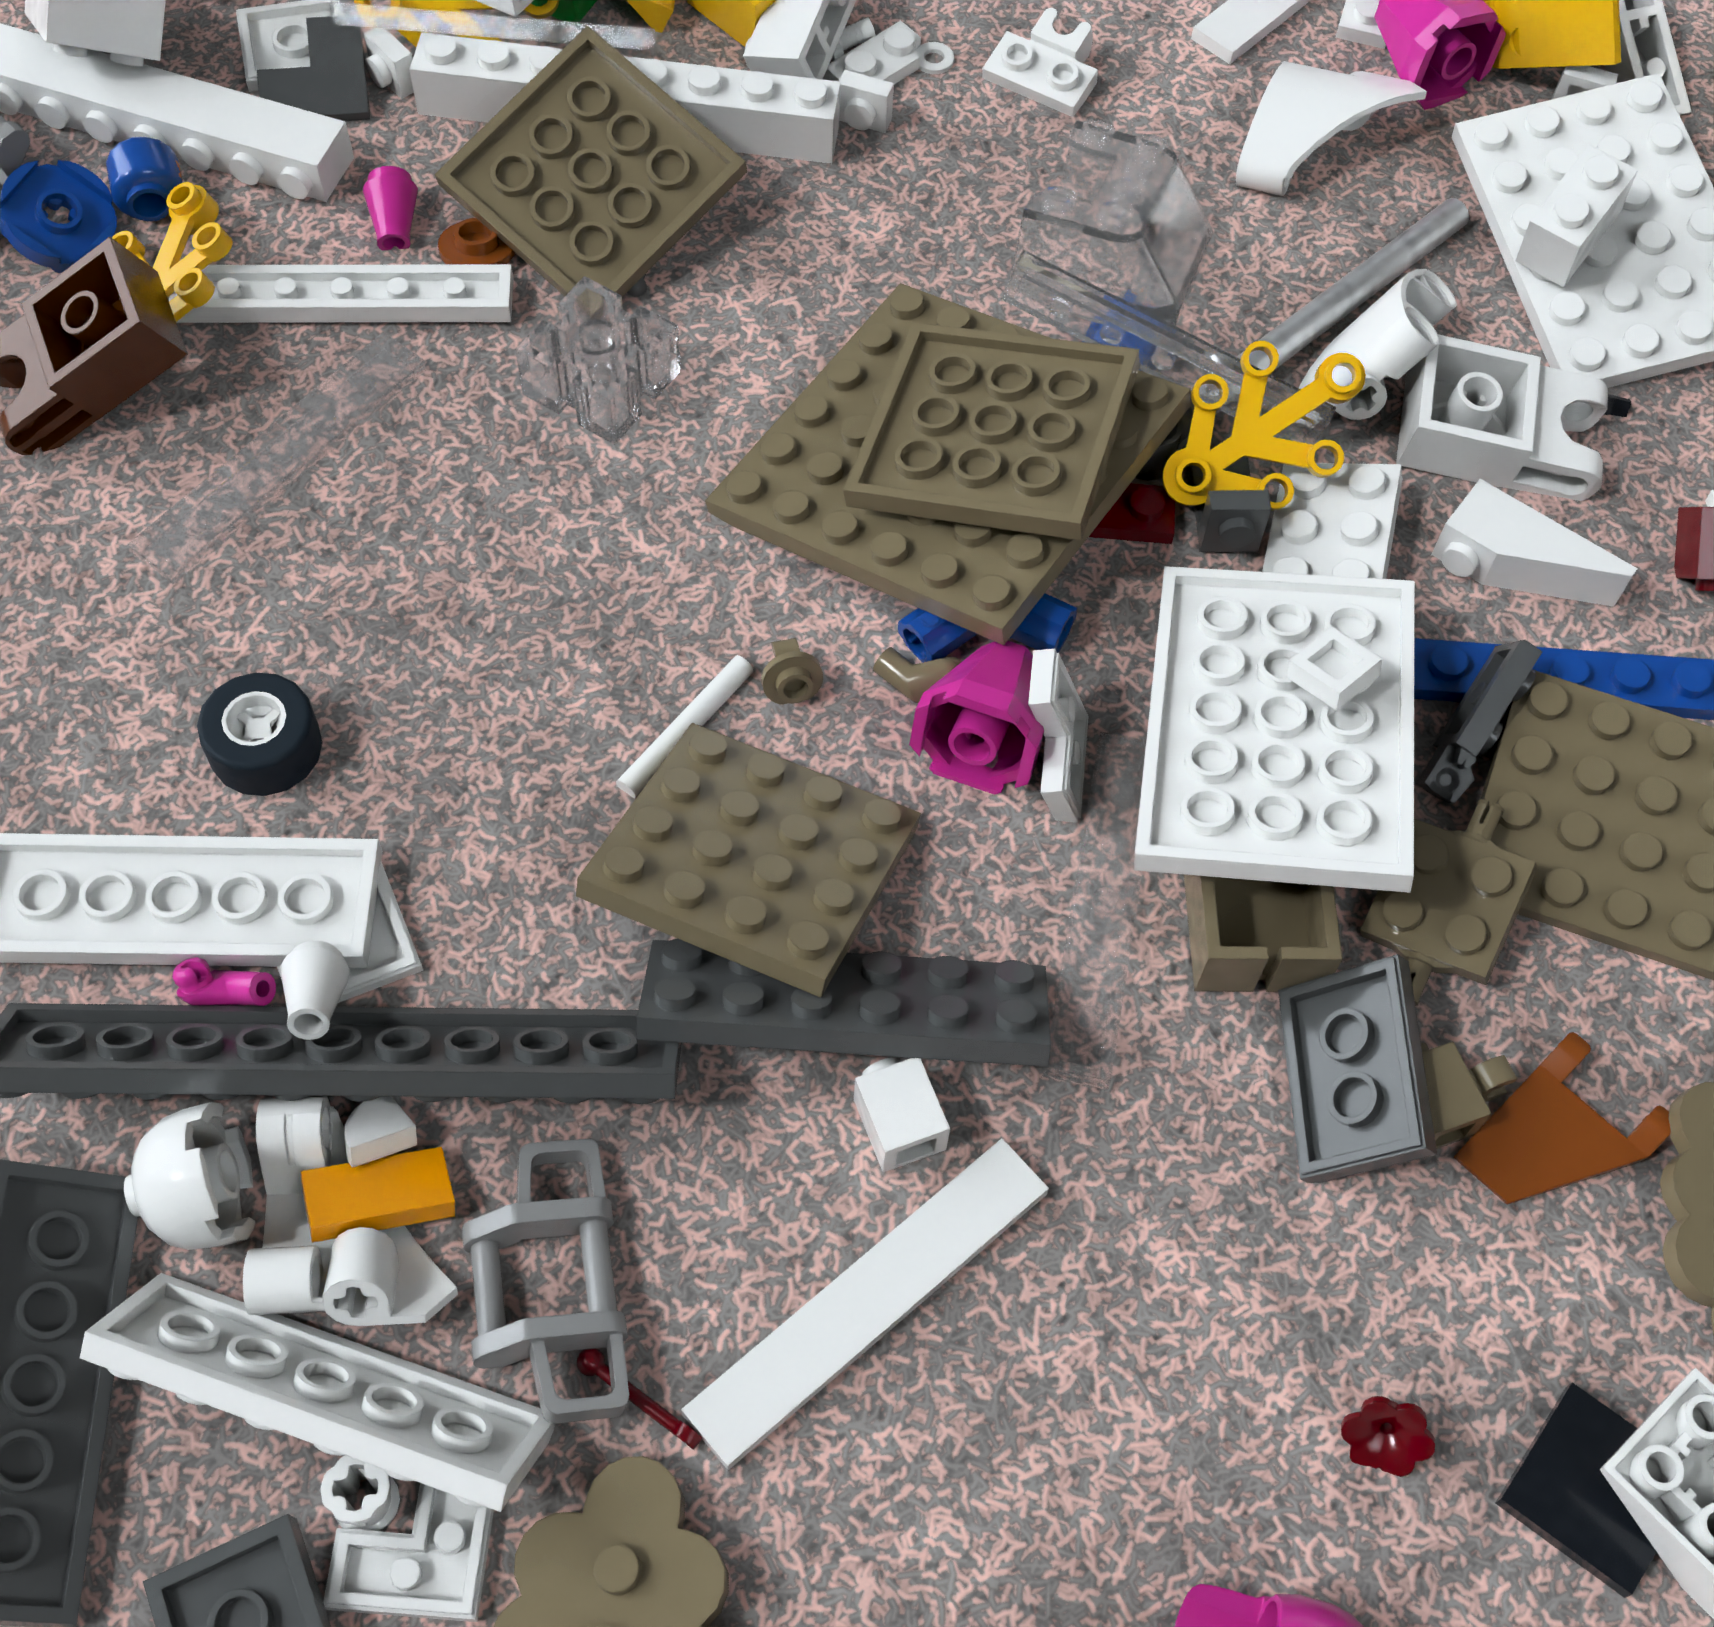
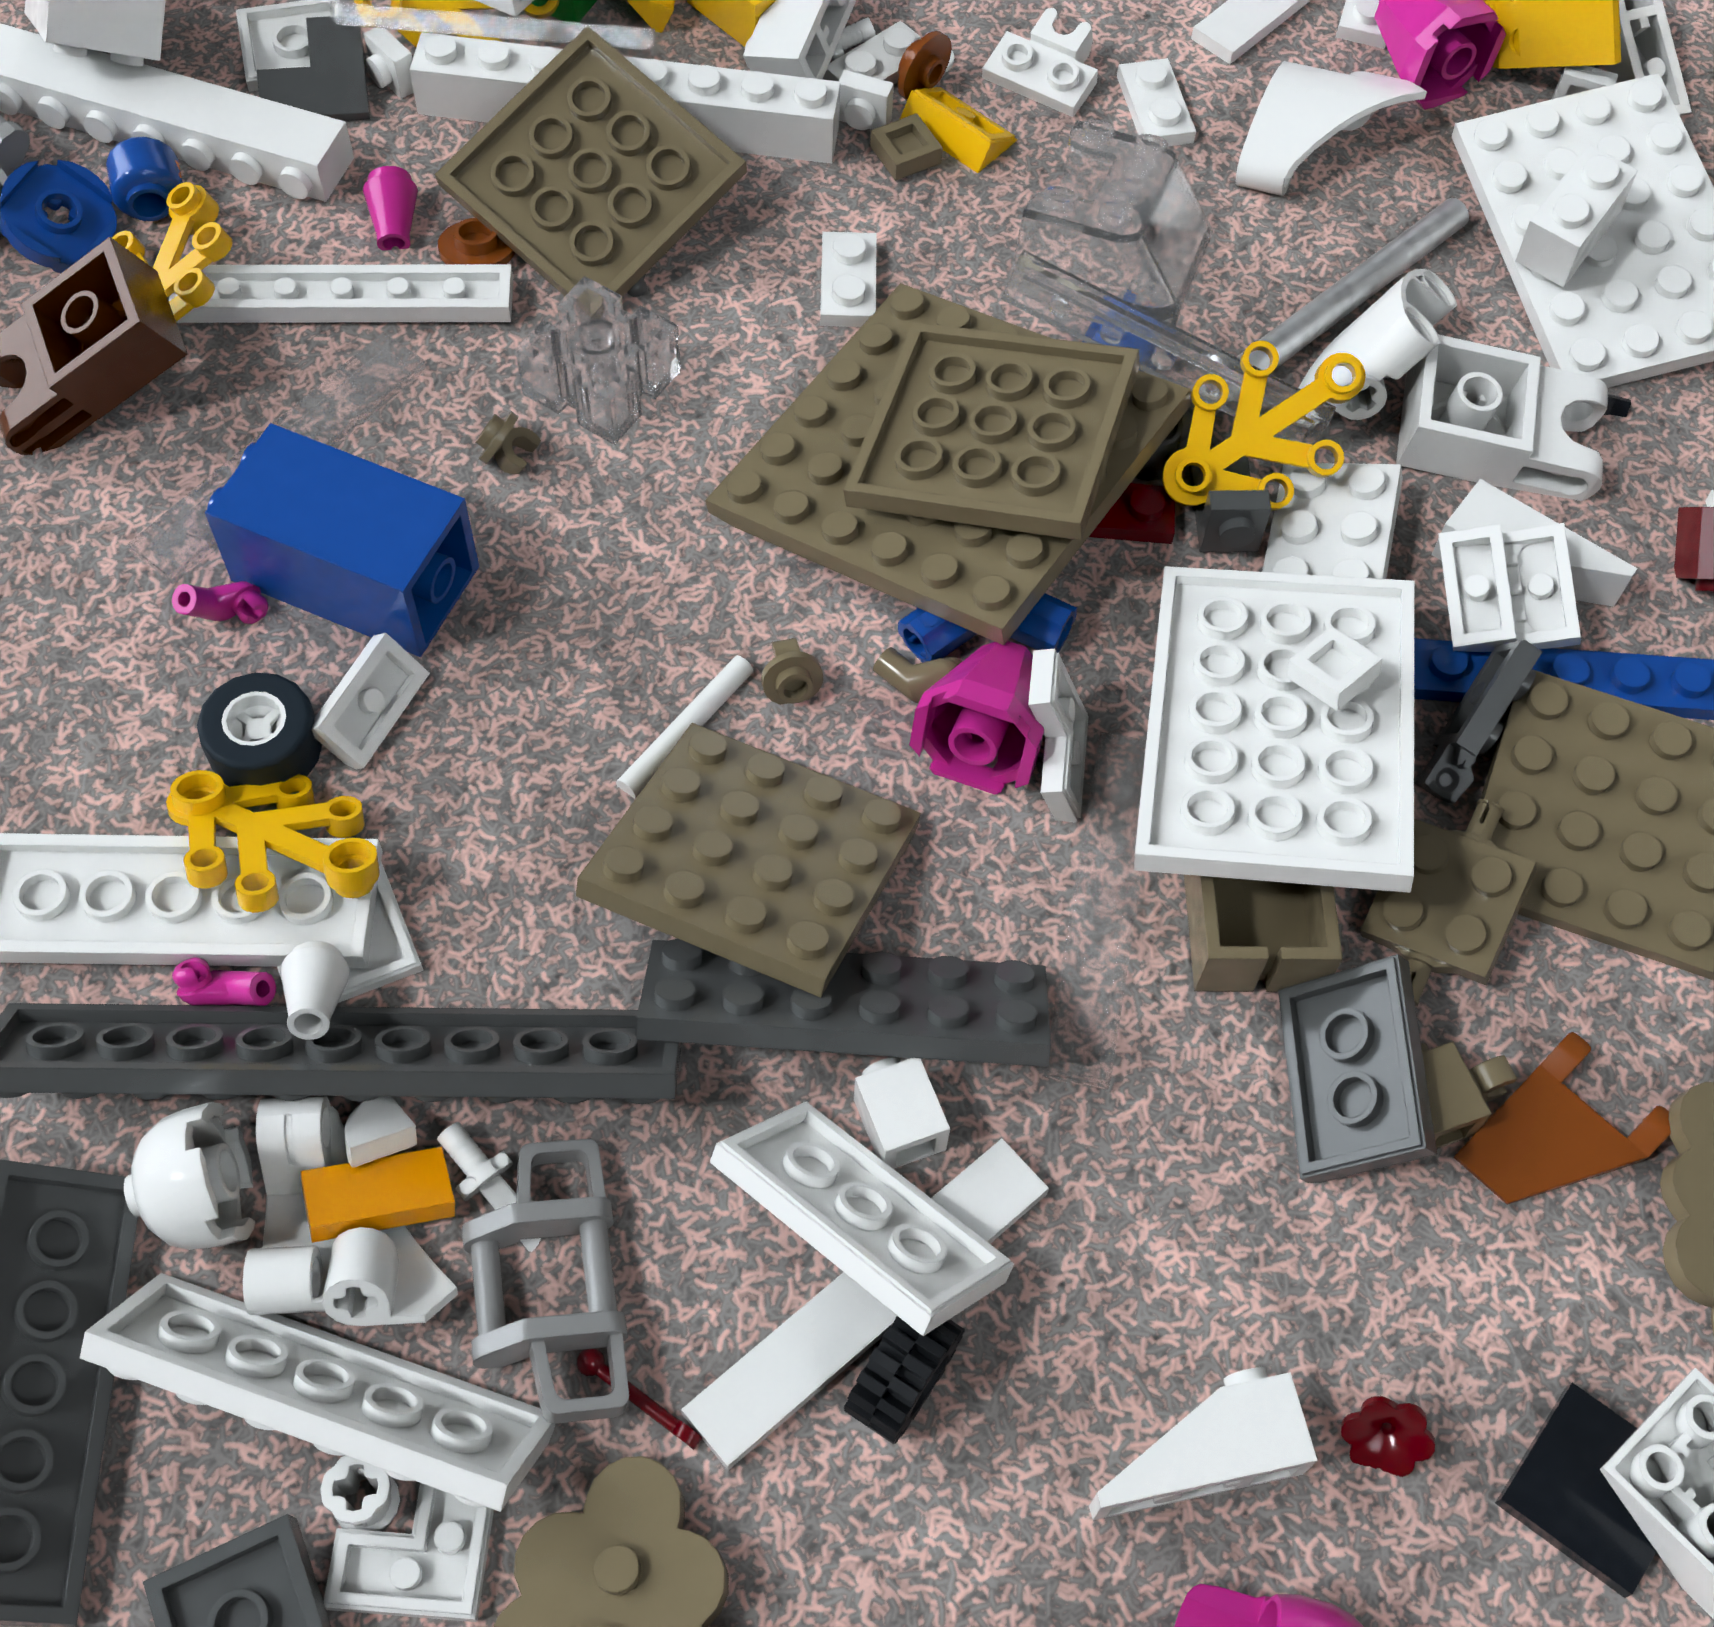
(203, 800): none -> yellow plant
(221, 602): none -> dark pink arm
(344, 538): none -> blue brick
(368, 701): none -> white plate
(481, 1172): none -> white piece
(499, 438): none -> dark tan plate
(848, 278): none -> white plate
(863, 1216): none -> white tile
(901, 1376): none -> black tyre
(906, 146): none -> dark tan plate
(924, 63): none -> dark orange piece
(959, 127): none -> yellow slope
(1156, 101): none -> white plate
(1231, 1441): none -> white slope
(1509, 587): none -> white slope

